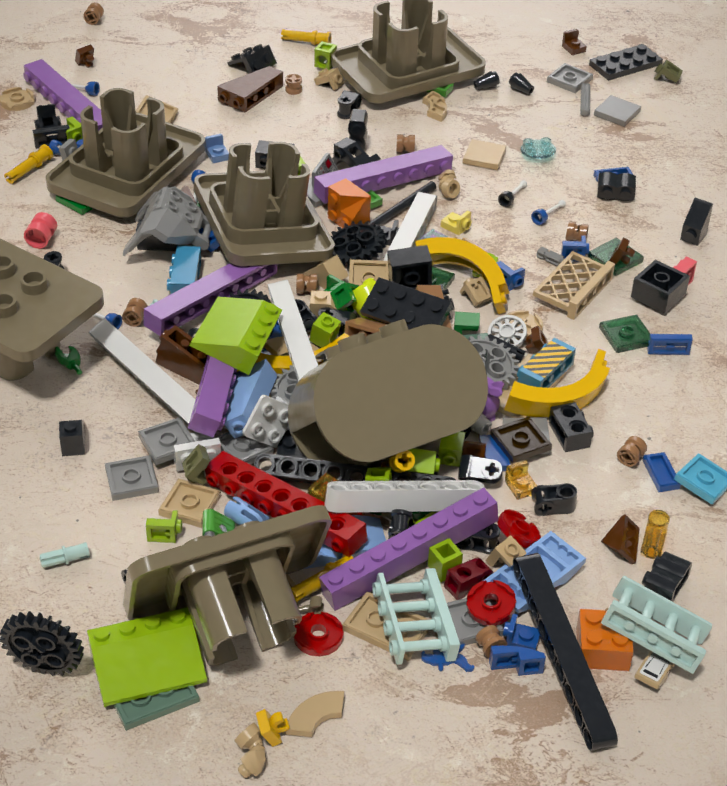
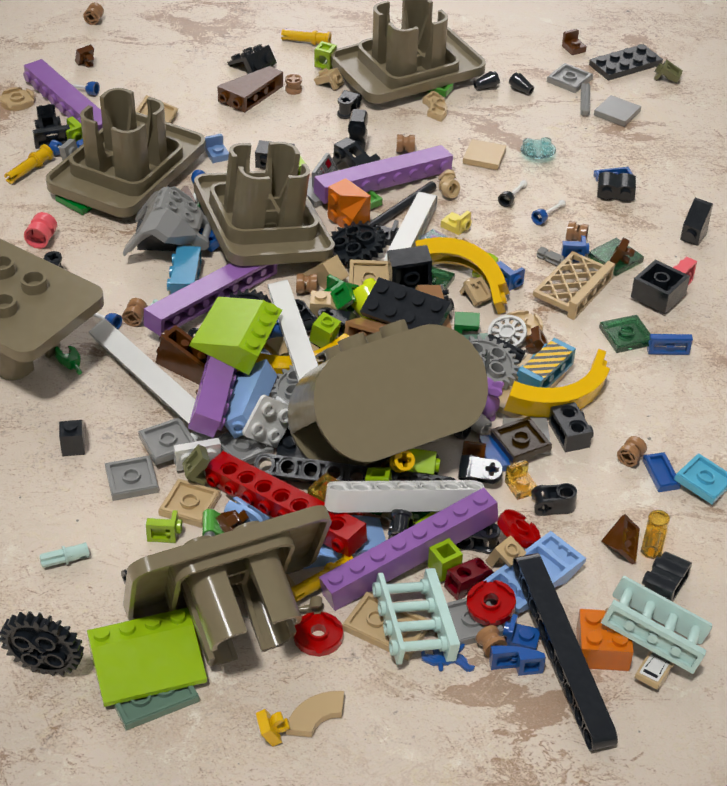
(231, 519): none -> reddish brown tile
(255, 758): tan arm -> none
(451, 449): lime brick -> none

